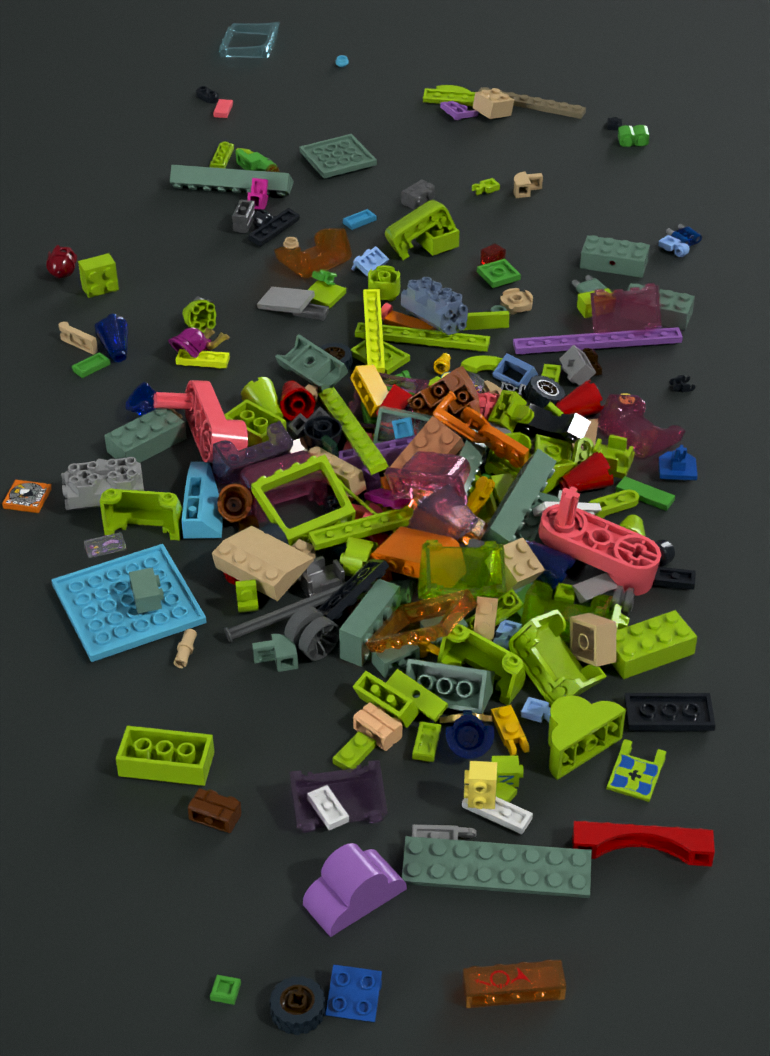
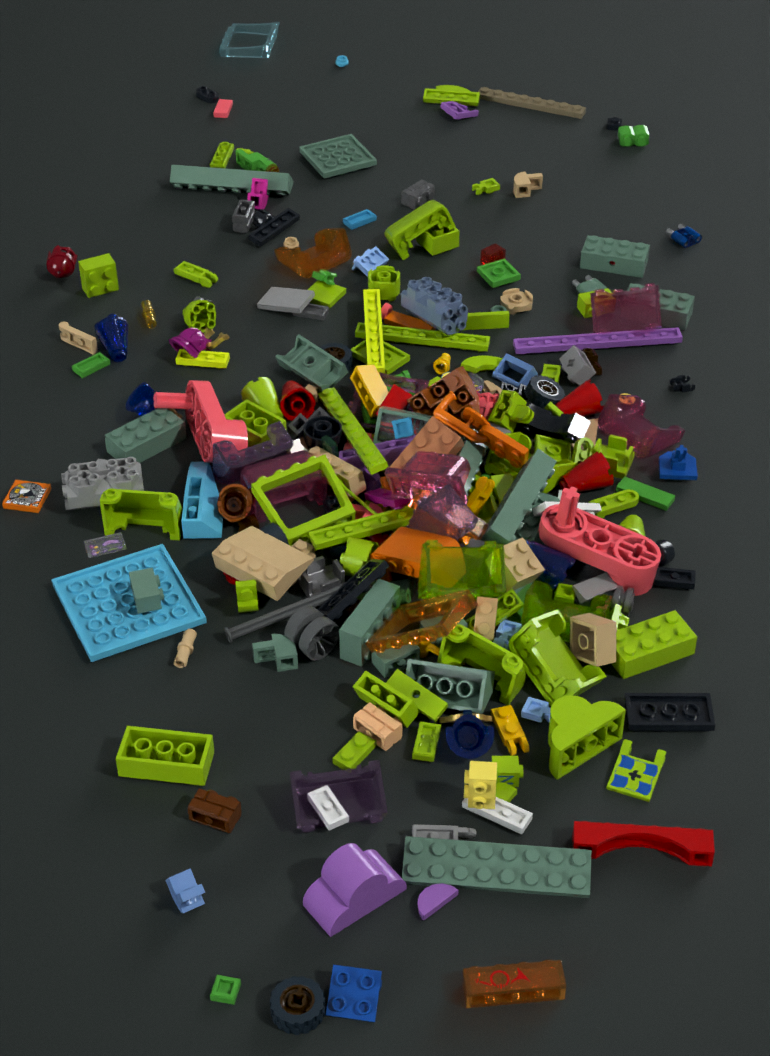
(148, 314): none -> clear yellow pin
(185, 891): none -> medium blue brick
(196, 274): none -> lime hinge
(434, 898): none -> medium lavender tile
(493, 103): tan brick -> none
(670, 243): light blue plate -> none

